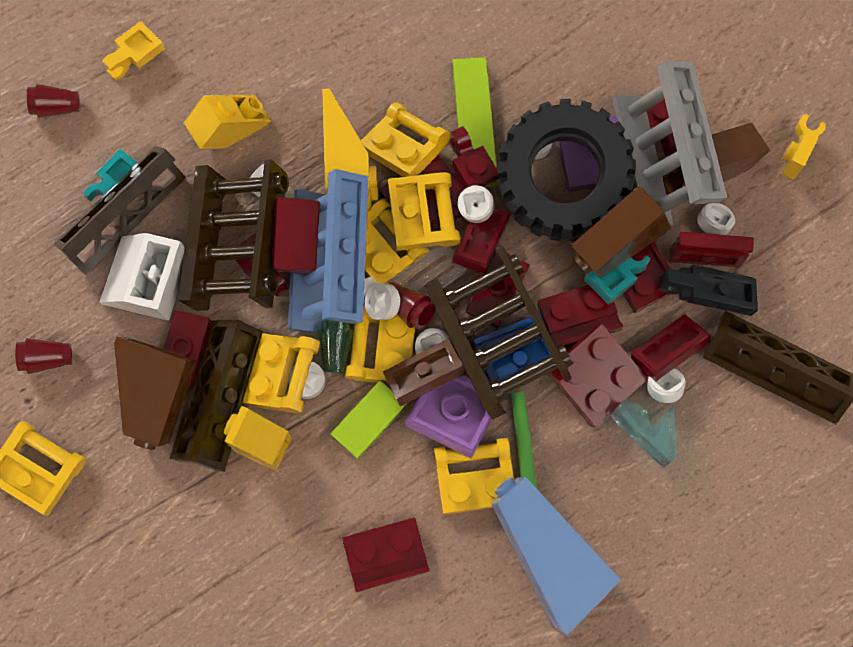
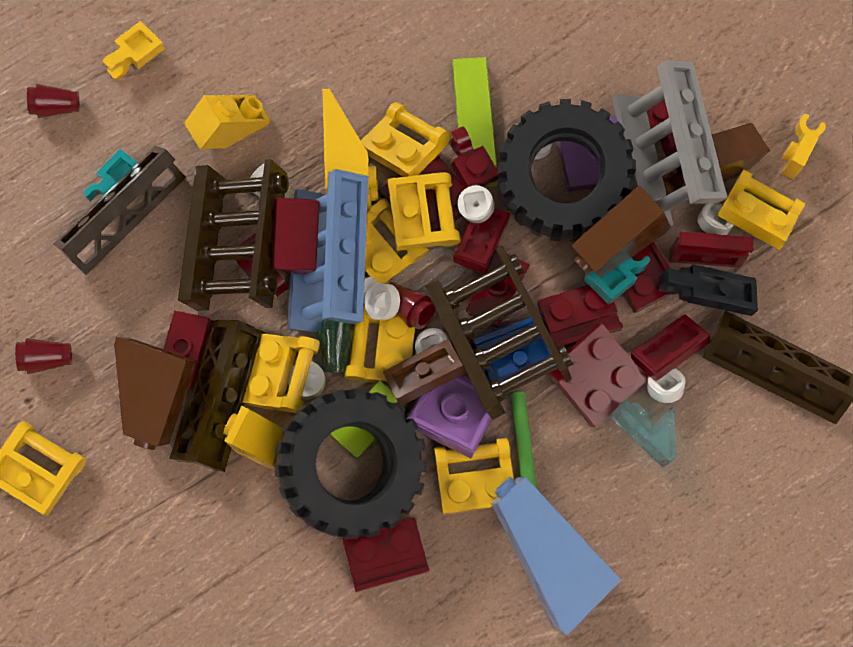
(145, 275): white slope -> none
(399, 473): none -> black tyre
(758, 217): none -> yellow plate

